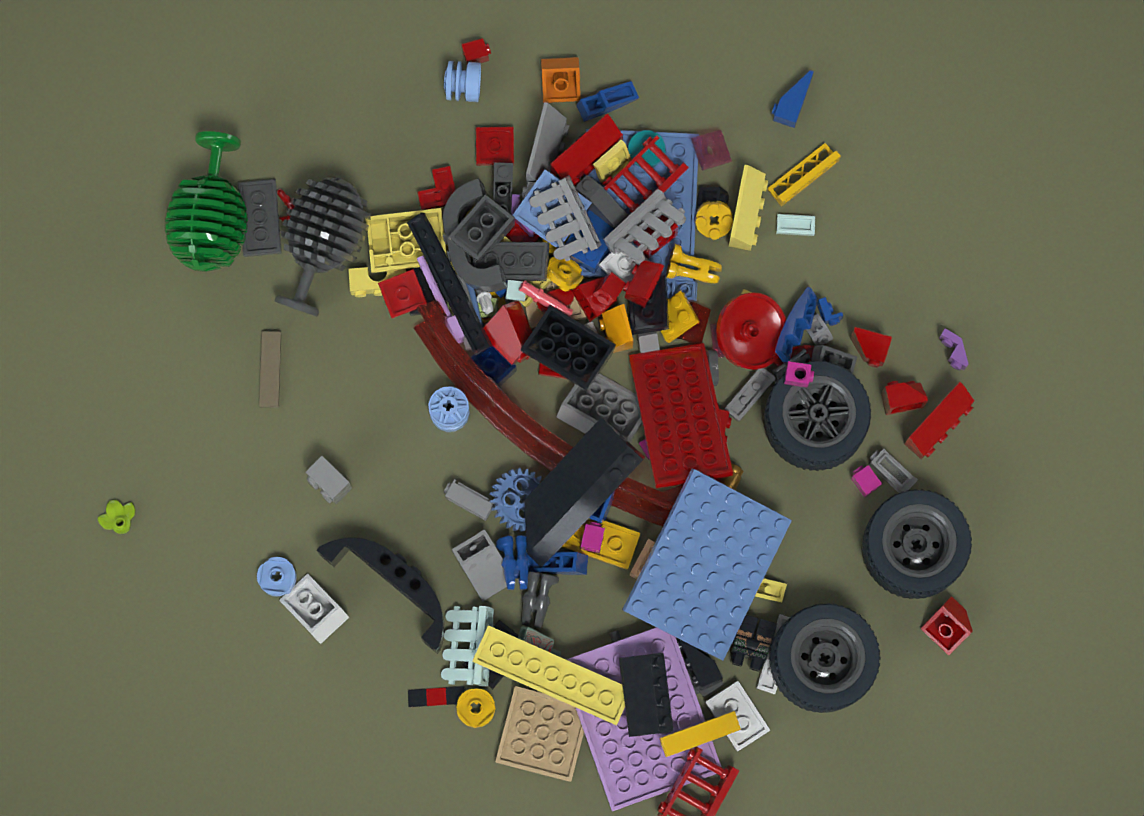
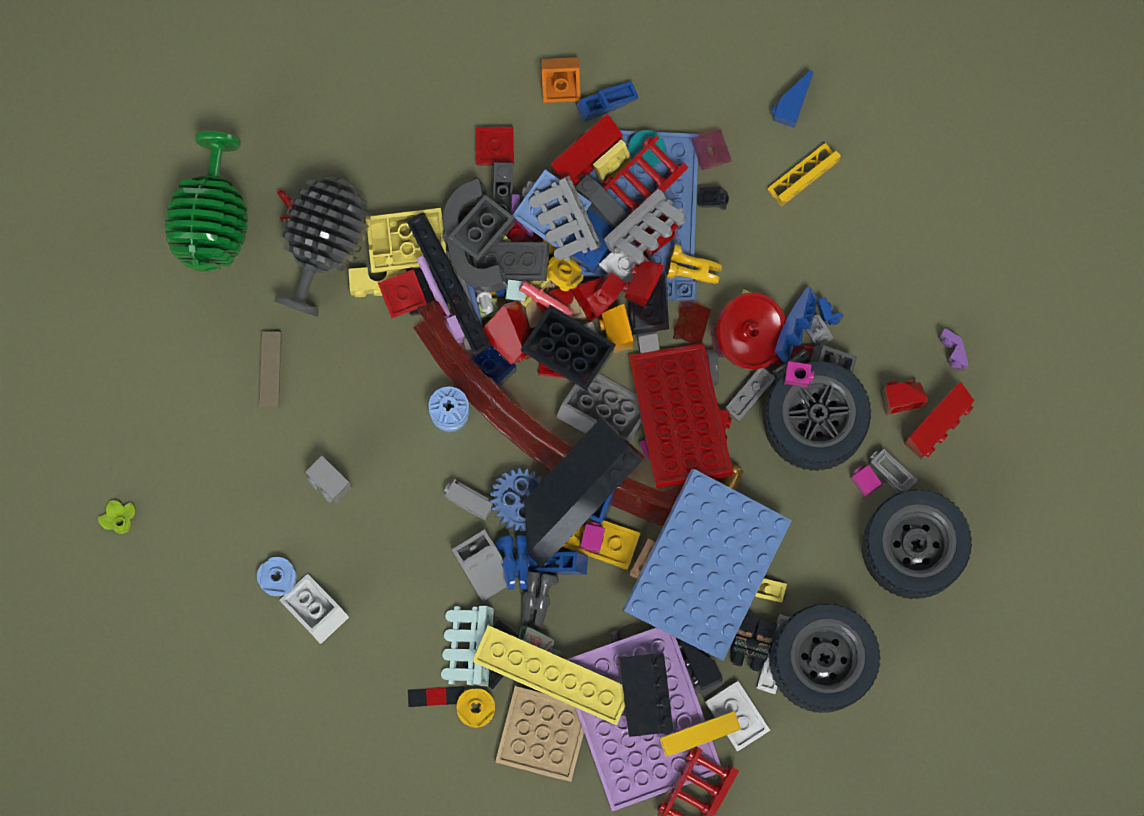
(263, 218): dark grey tile -> none
(373, 555): black slope -> none
(438, 196): red plate -> none
(463, 81): light blue wheel -> none
(476, 51): red brick -> none
(547, 142): light grey slope -> none
(680, 317): yellow plate -> none
(714, 209): yellow plate -> none
(747, 209): light yellow slope -> none
(795, 225): light aqua tile -> none
(871, 346): red slope -> none
(948, 626): red slope -> none

